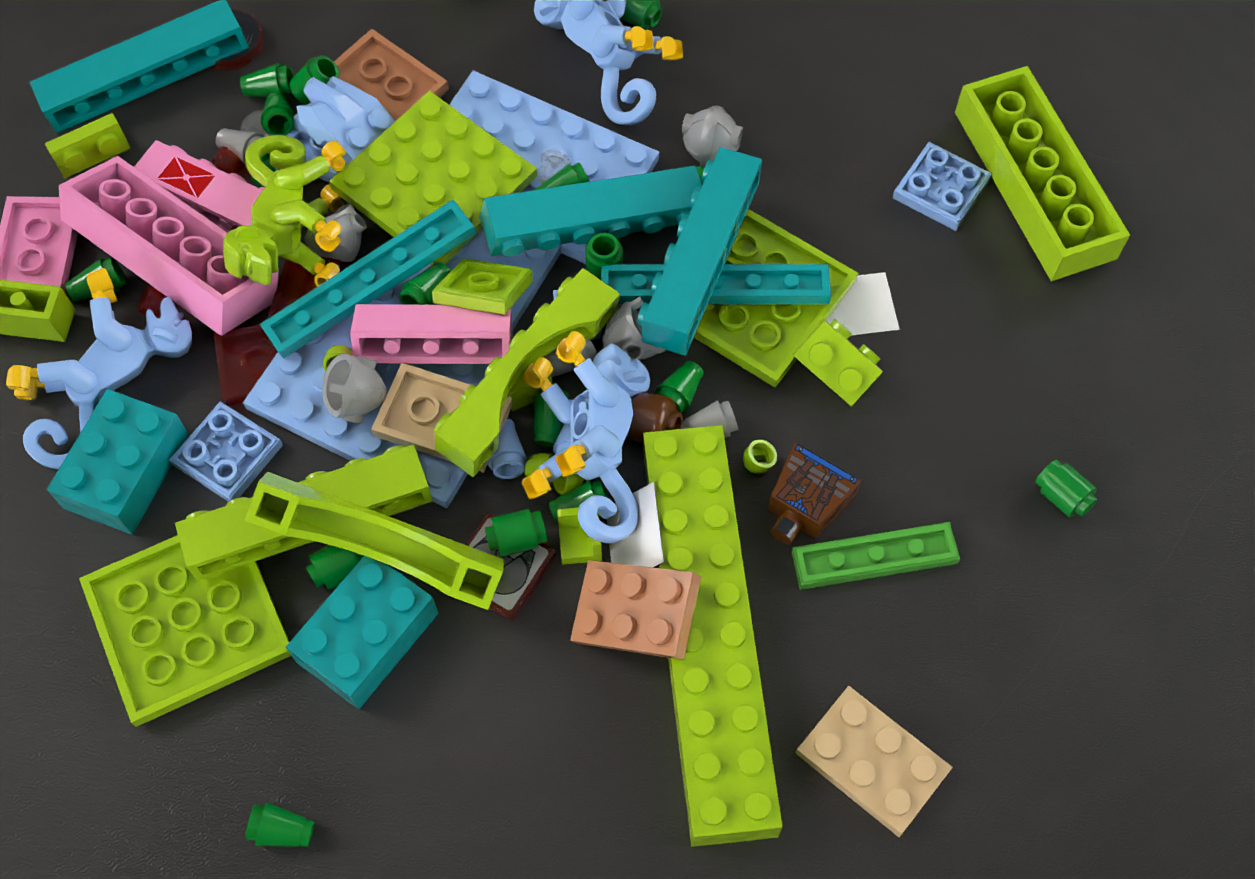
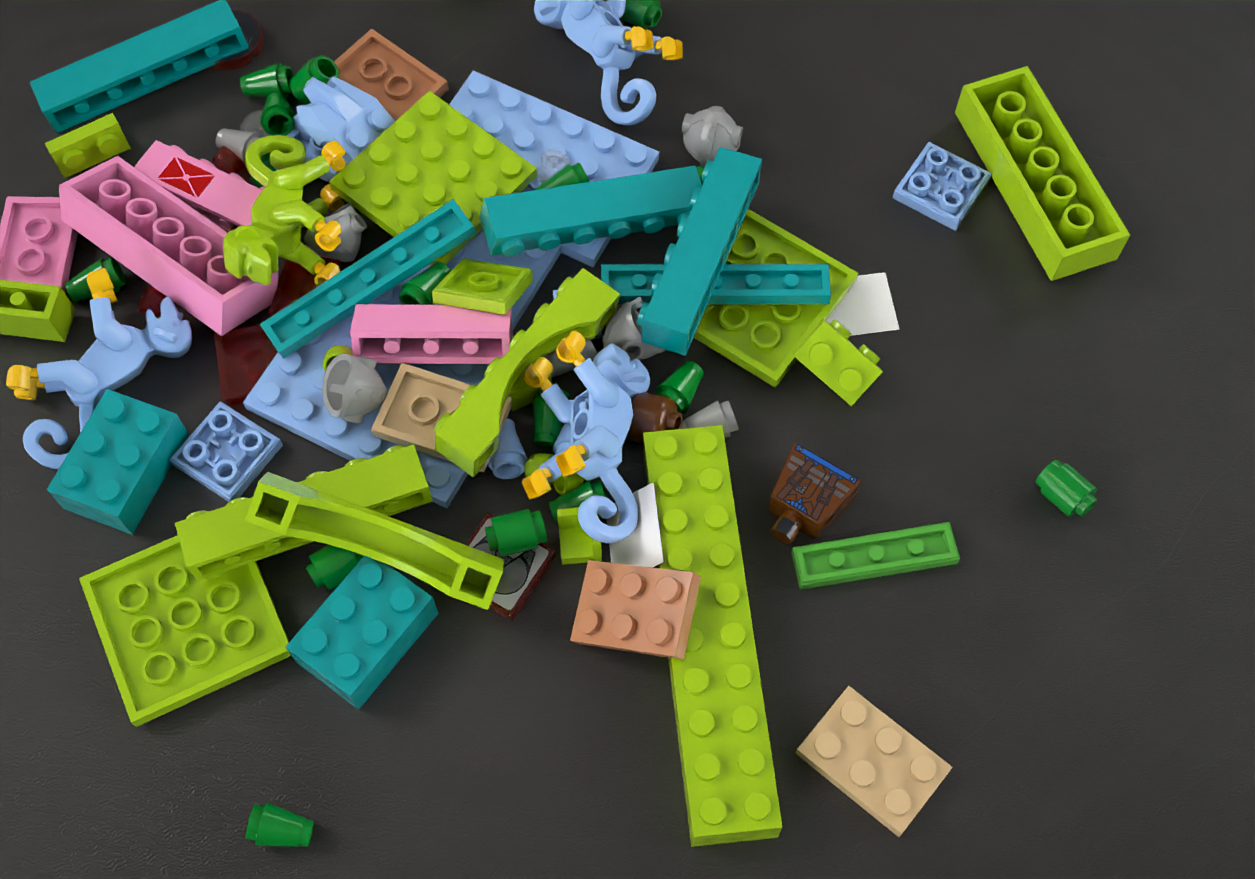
(602, 250): green brick -> none
(758, 451): lime hinge -> none

